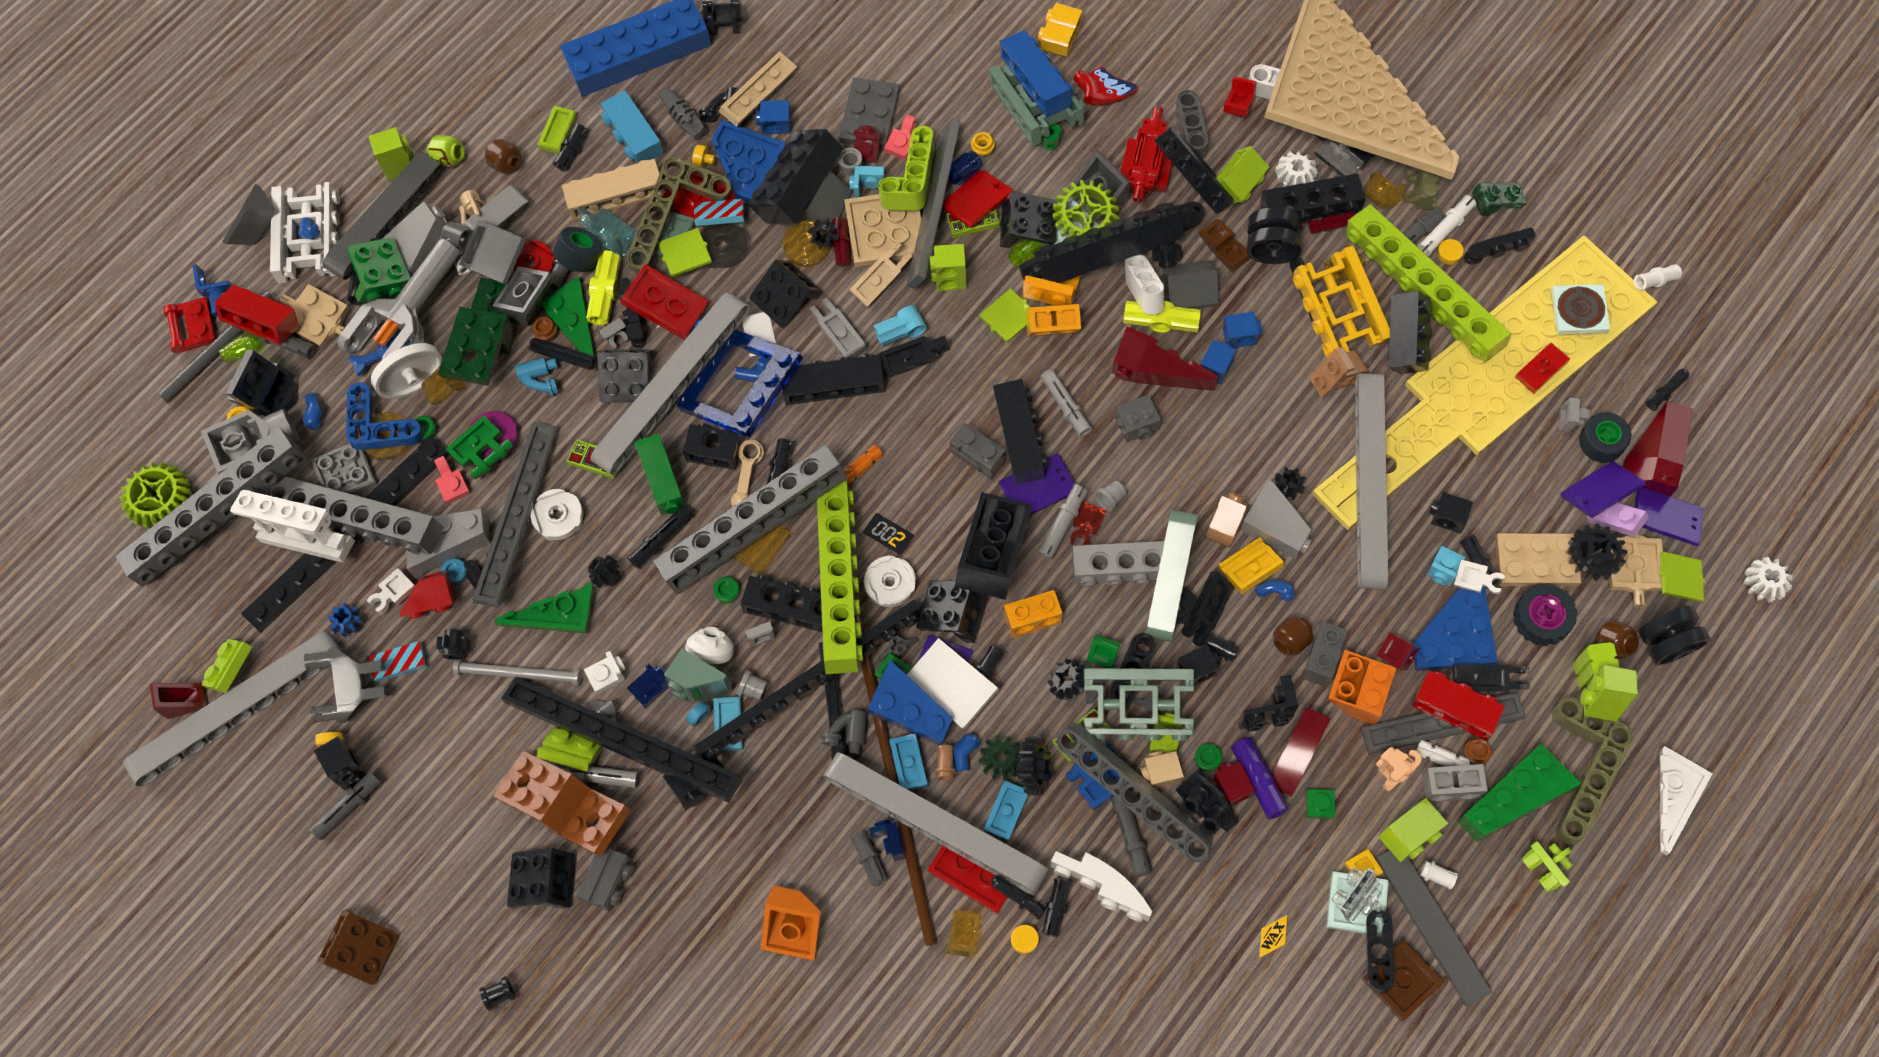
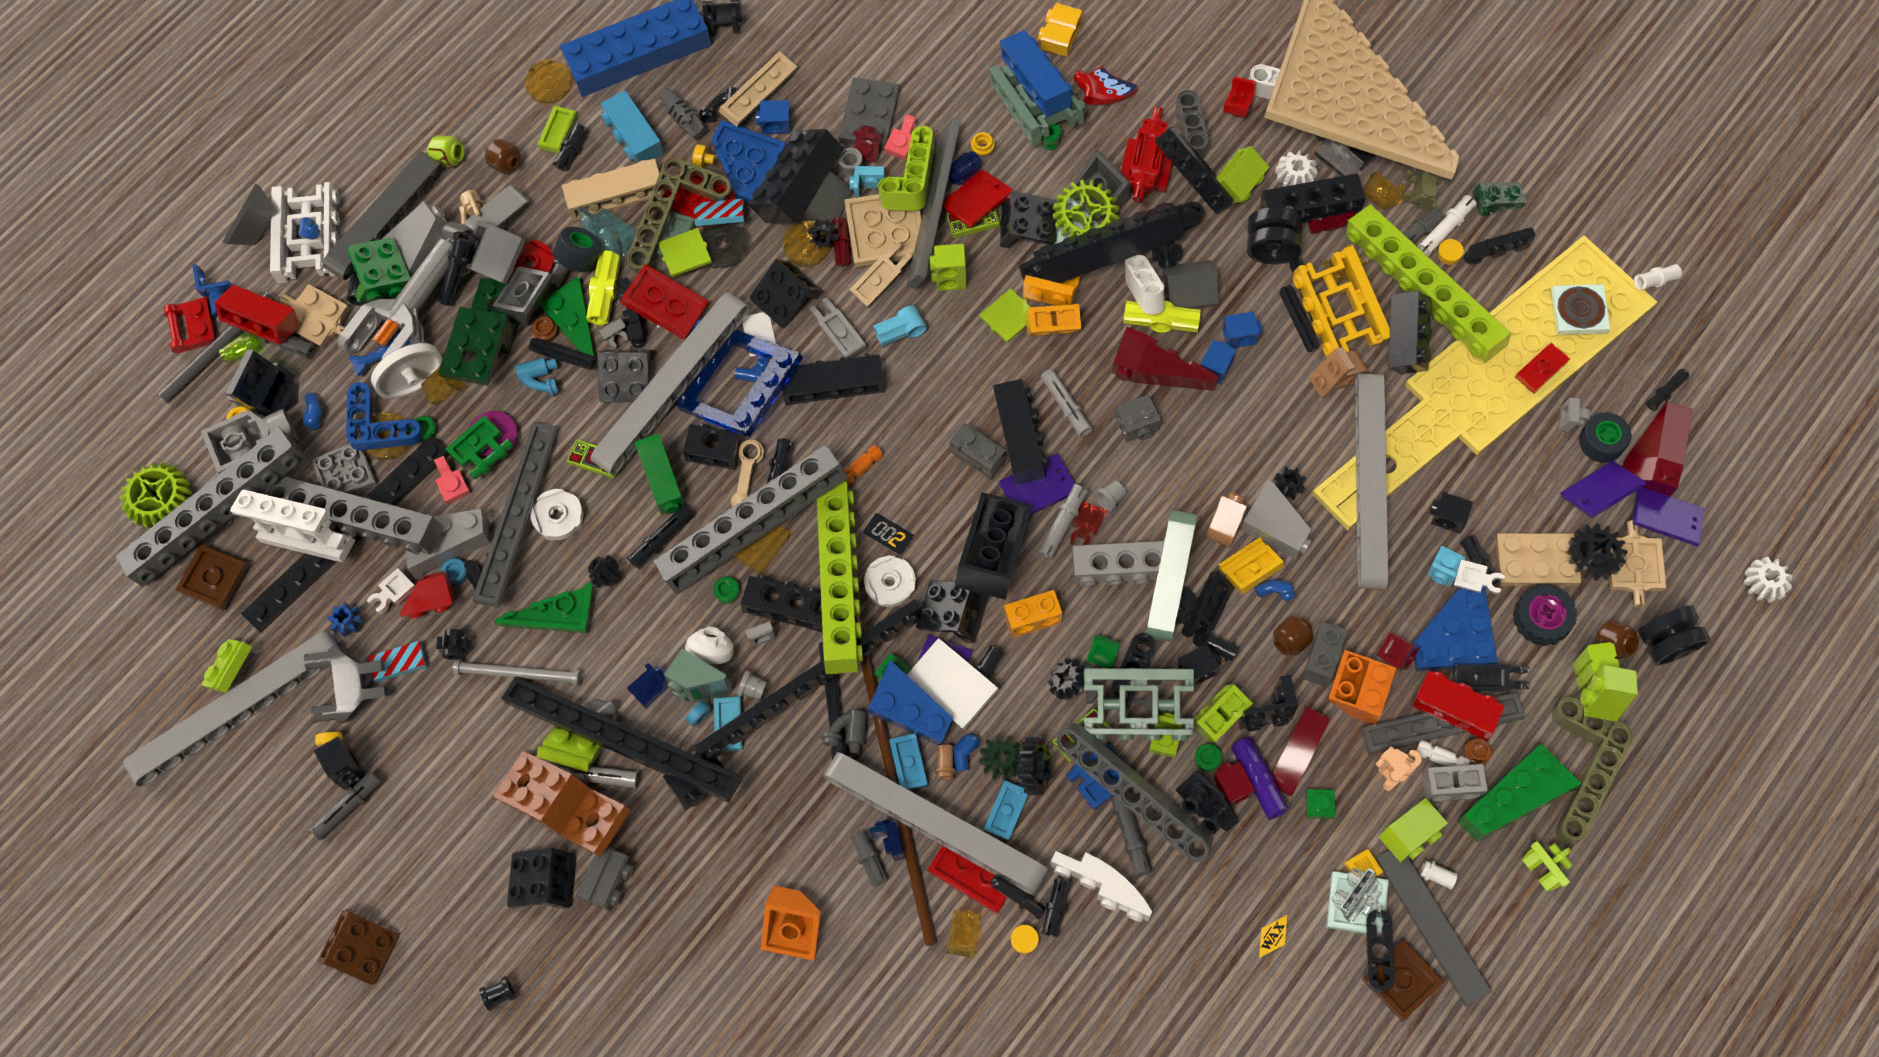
(177, 698): dark red slope -> none
(212, 577): none -> reddish brown plate
(391, 151): lime piece -> none
(457, 259): none -> black pin
(548, 81): none -> clear yellow tile
(605, 673): white bracket -> none
(898, 647): dark grey piece -> none
(912, 354): black hinge -> none
(1023, 252): clear neon green cone -> none
(1162, 769): tan brick -> none
(1221, 713): none -> lime brick
(1224, 246): reddish brown slope -> none
(1299, 318): none -> black axle
(1621, 519): lavender plate -> none
(1679, 792): white wing -> none
(1681, 577): lime piece -> none

